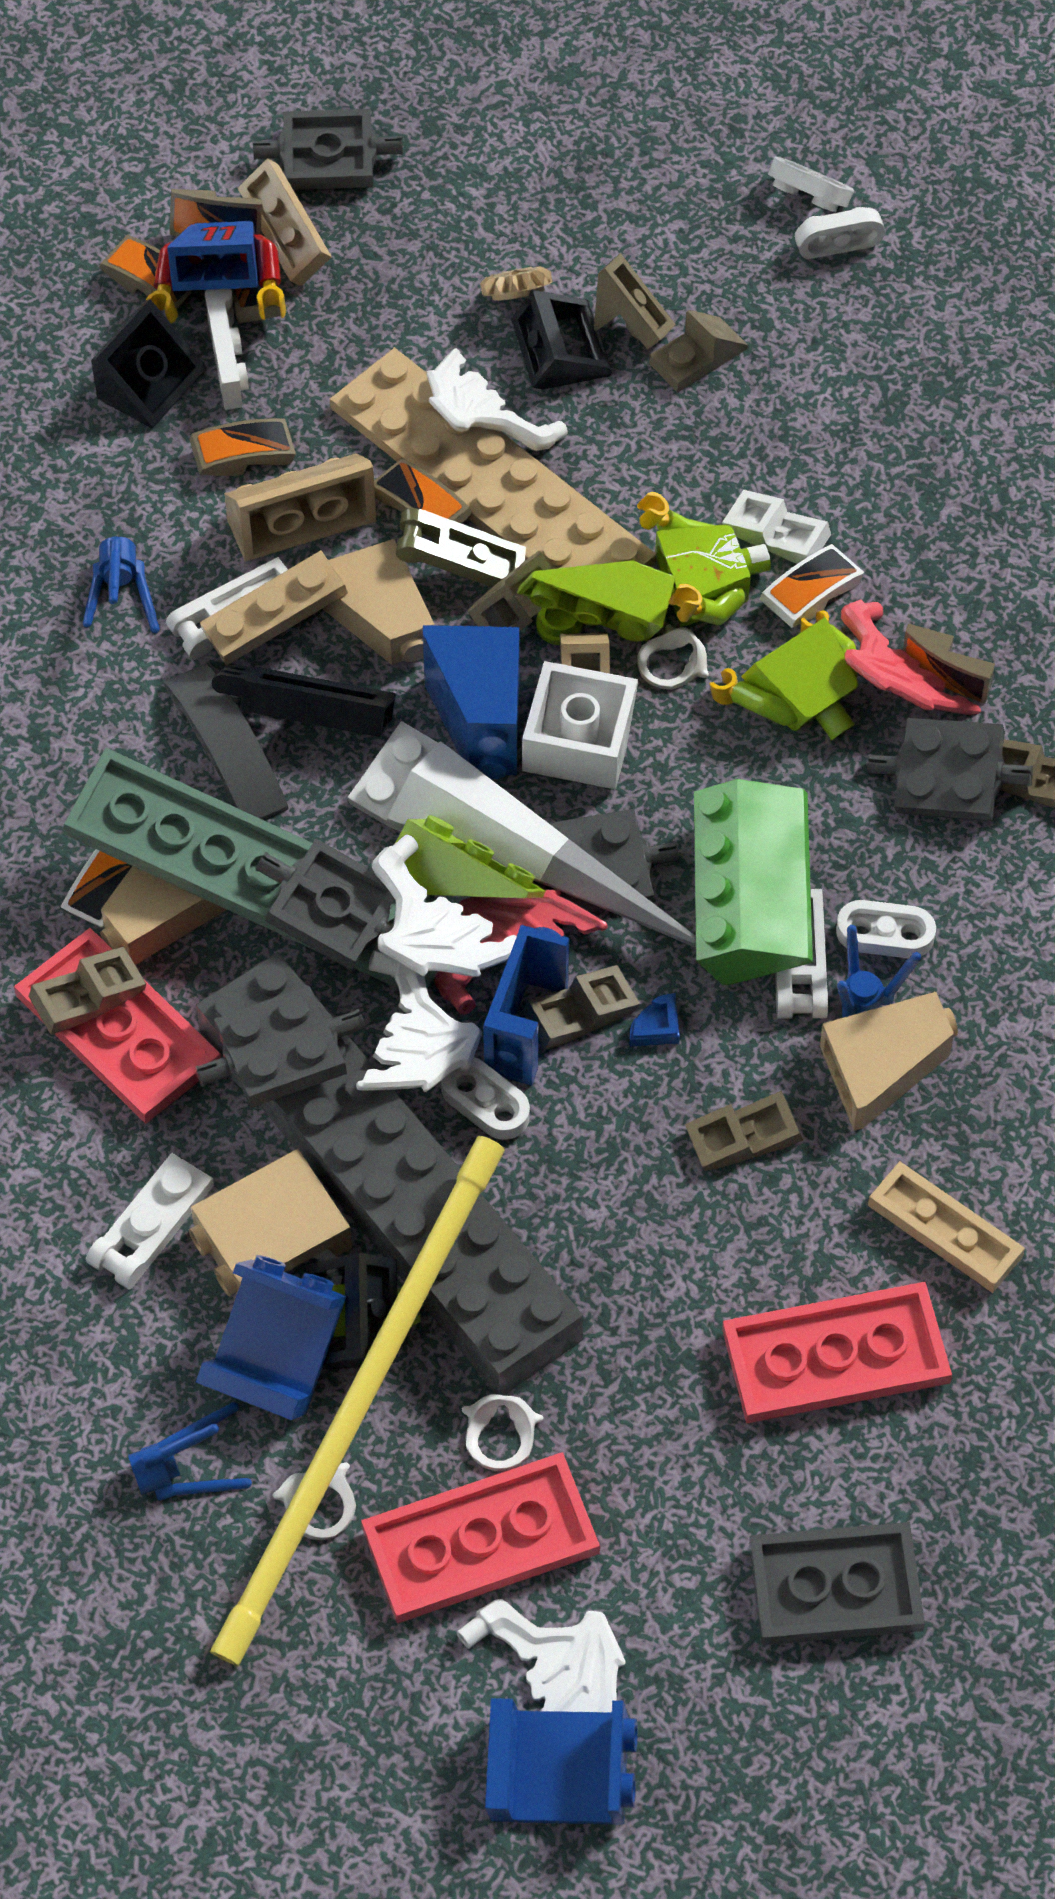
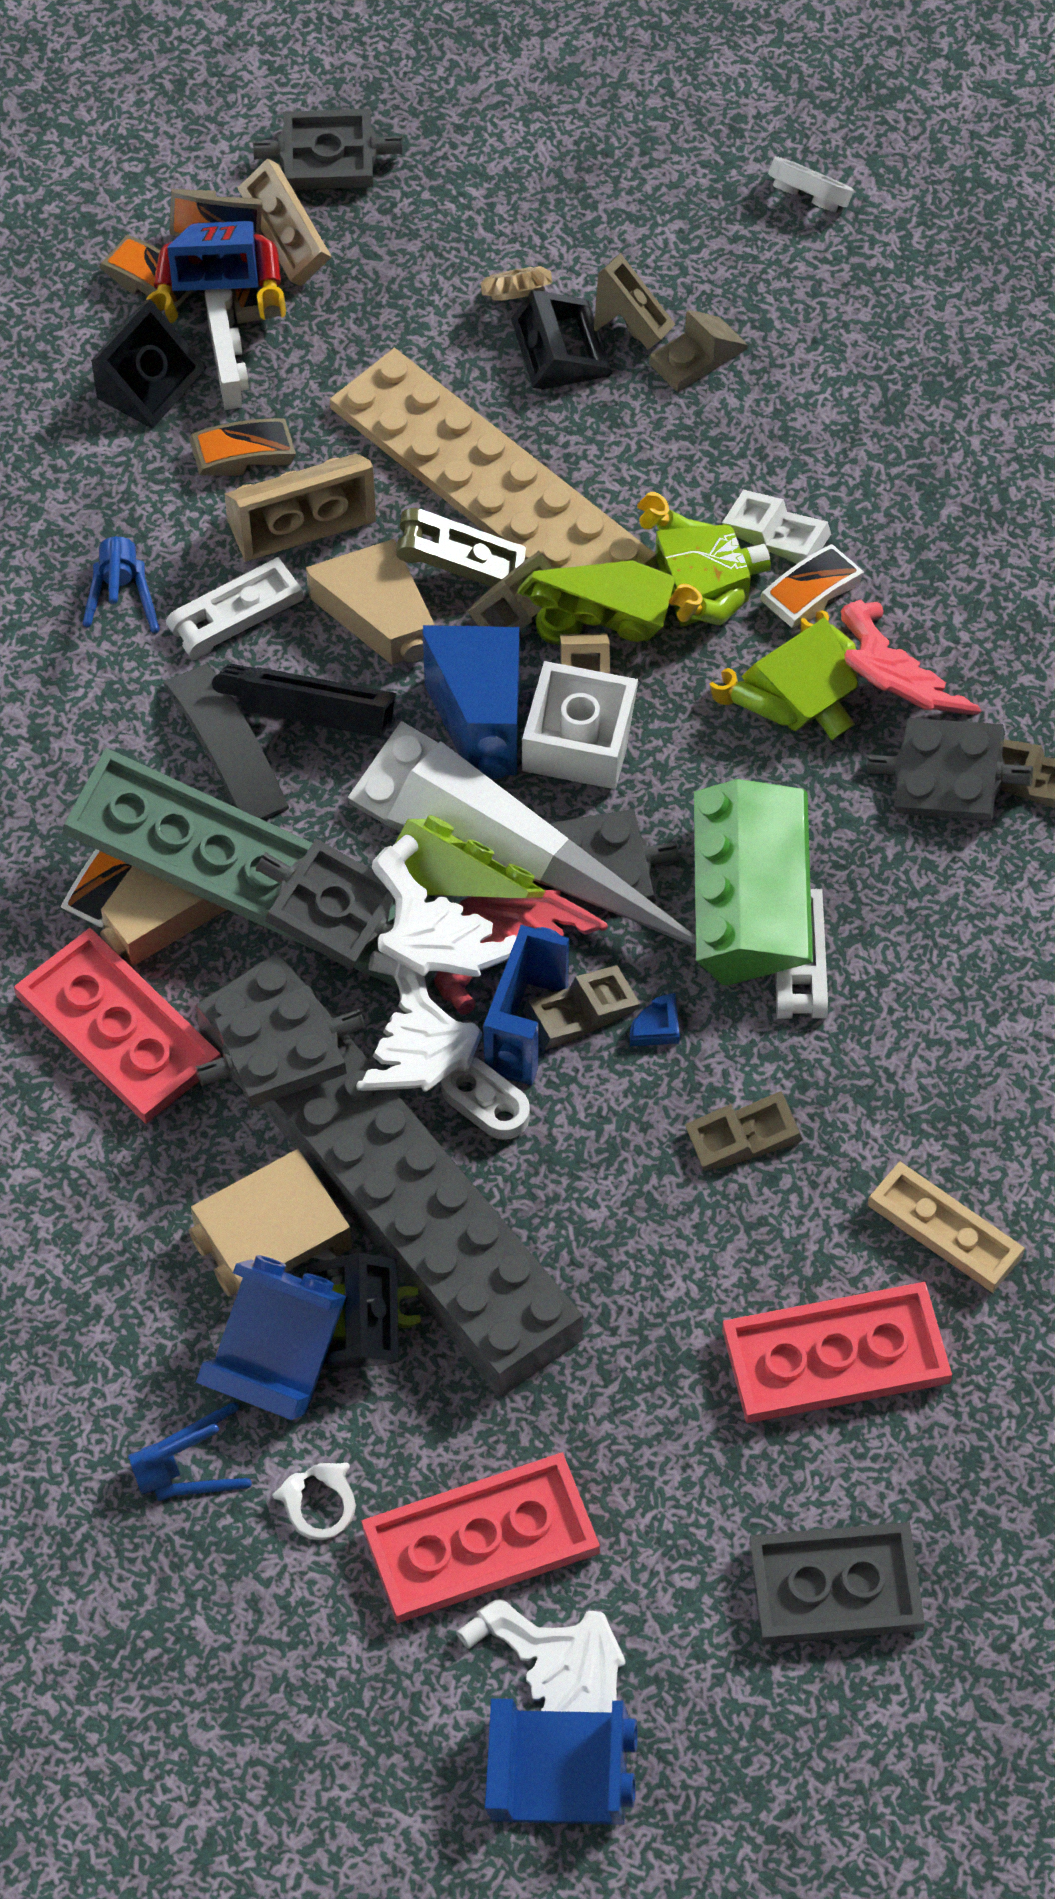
(94, 989): dark tan slope -> none
(150, 1220): white plate -> none
(246, 1615): light yellow piece -> none
(273, 607): tan plate -> none
(412, 487): slope -> none
(467, 404): white animal -> none
(479, 1417): white piece -> none
(671, 640): white piece -> none
(839, 232): white plate -> none
(862, 988): blue plant -> none
(885, 926): white plate -> none
(886, 1052): tan slope -> none
(960, 672): slope -> none

